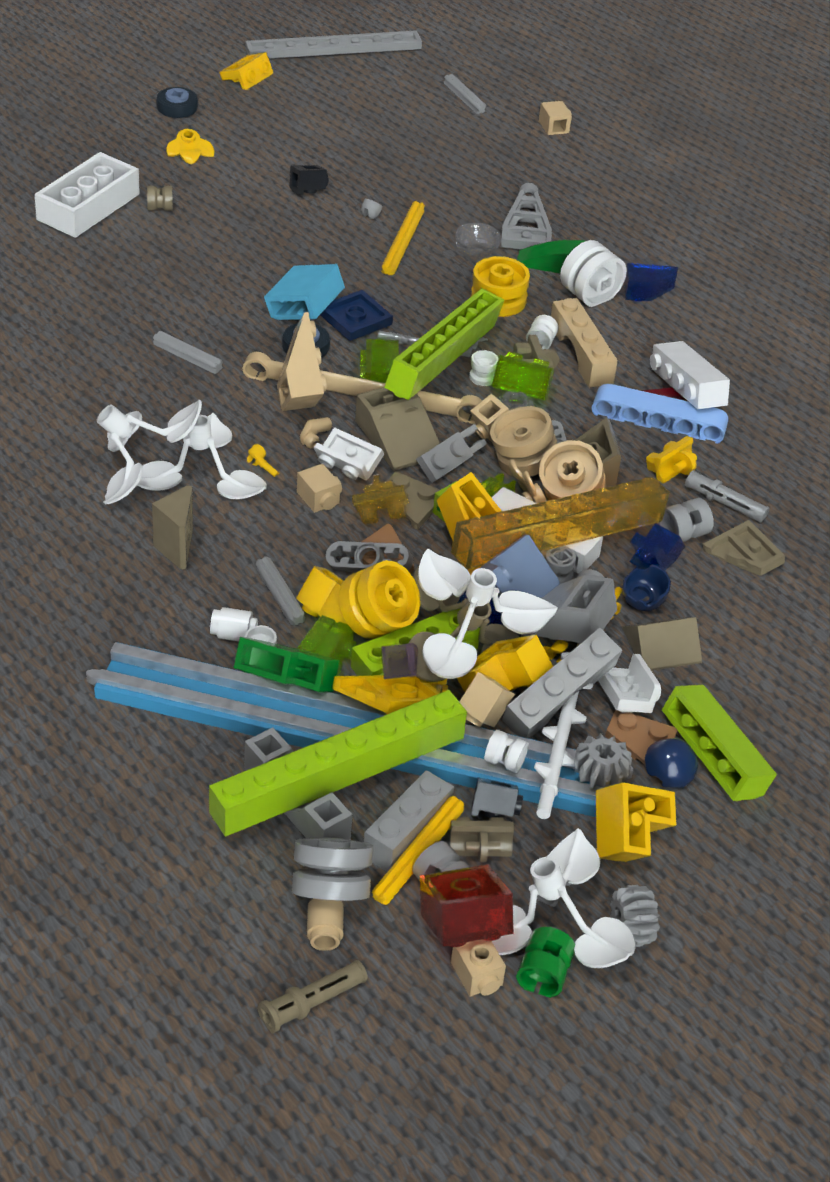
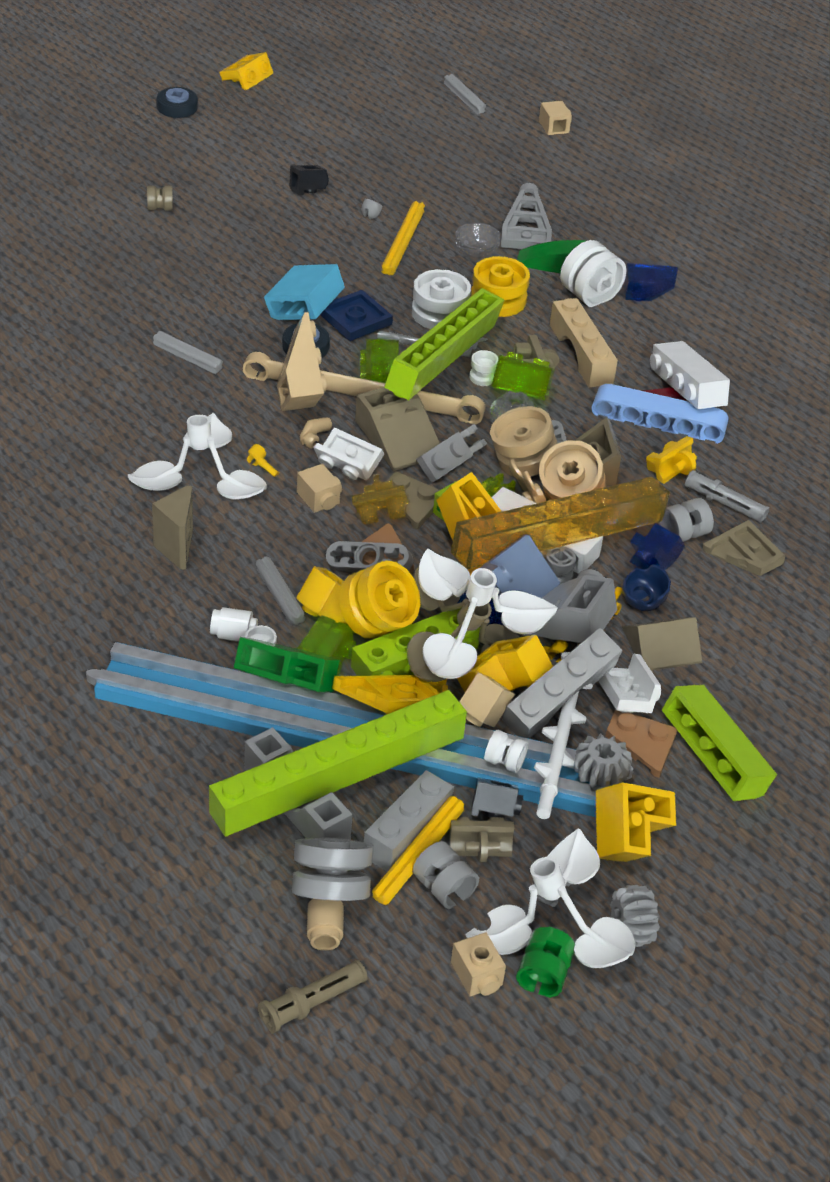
(87, 194): white brick -> none
(120, 429): white plant -> none
(189, 146): yellow plate -> none
(335, 44): light grey plate -> none
(399, 660): slope -> none
(438, 295): none -> white wheel
(466, 905): clear red brick -> none
(486, 413): tan brick -> none
(545, 328): white wheel -> none
(671, 762): dark blue hair -> none

